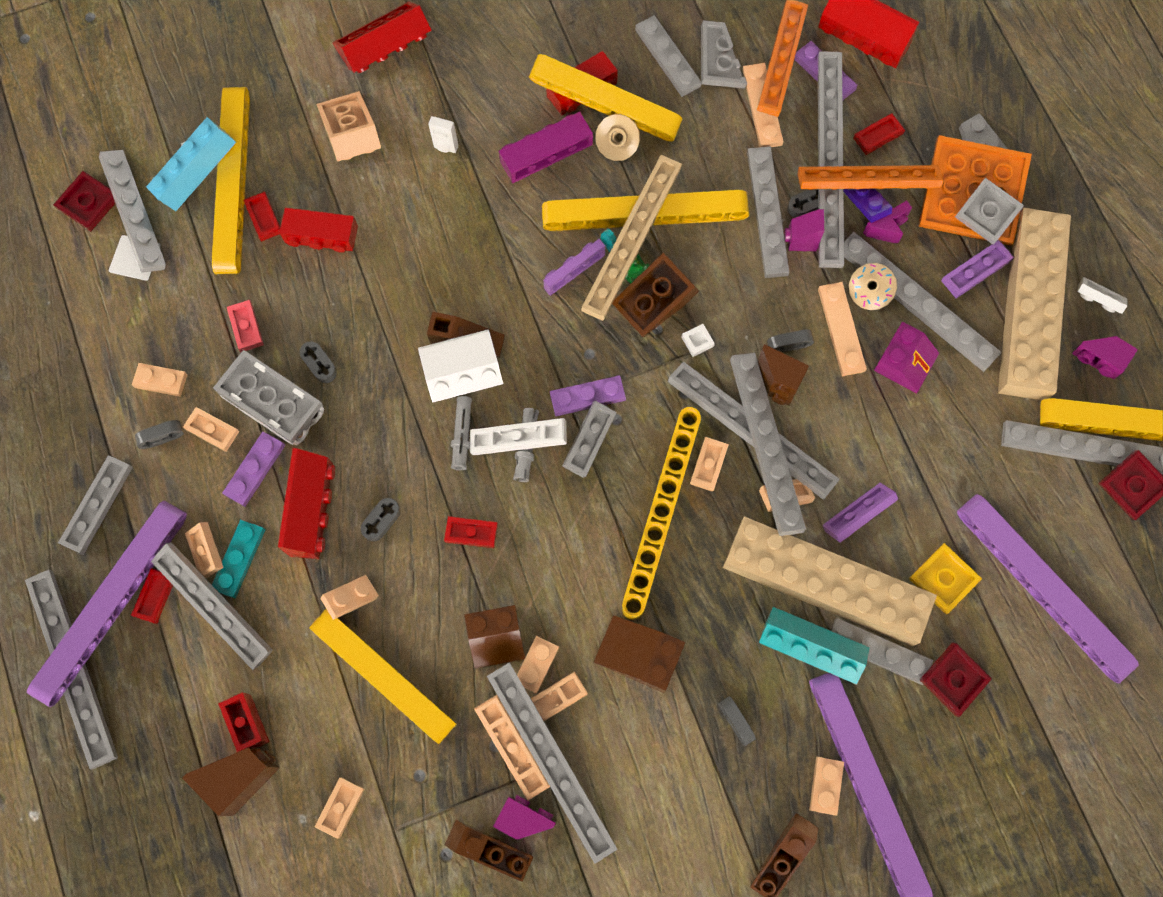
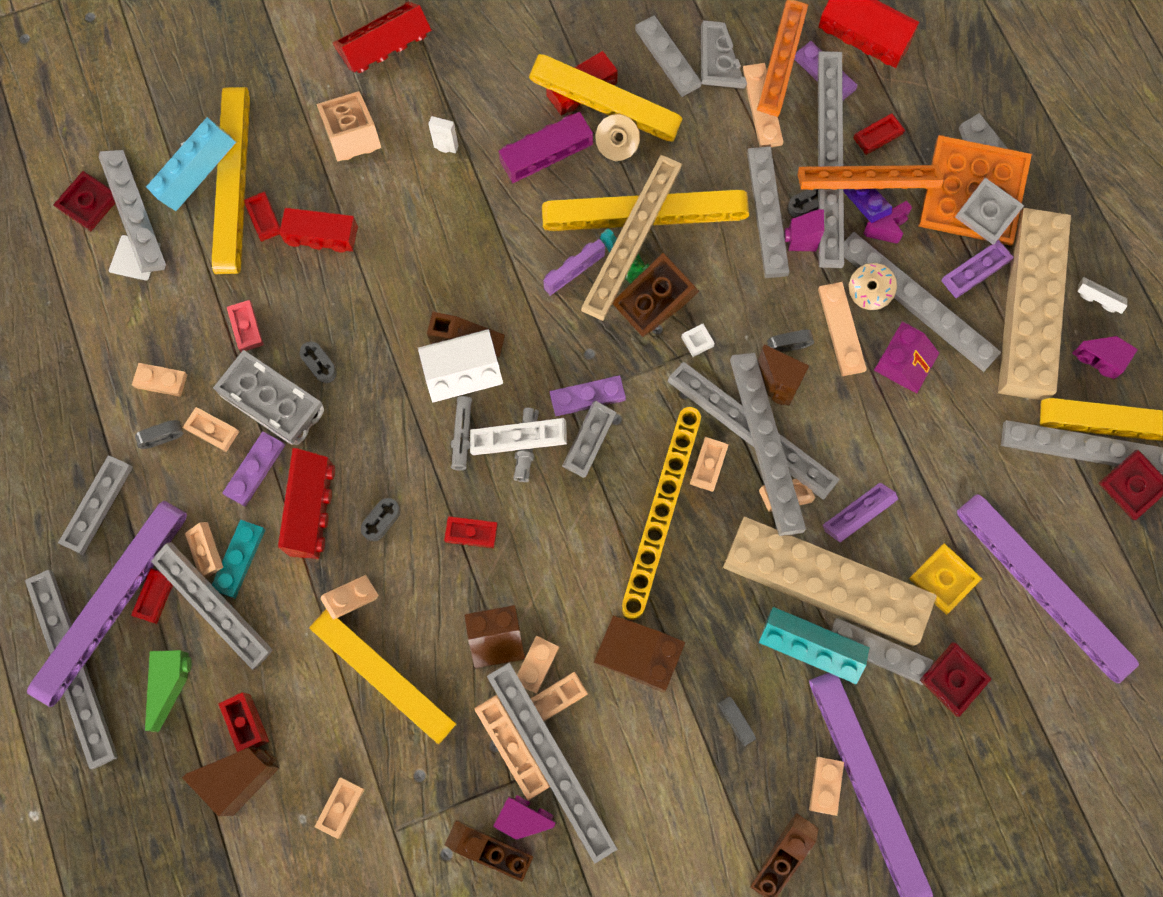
(165, 681): none -> bright green slope

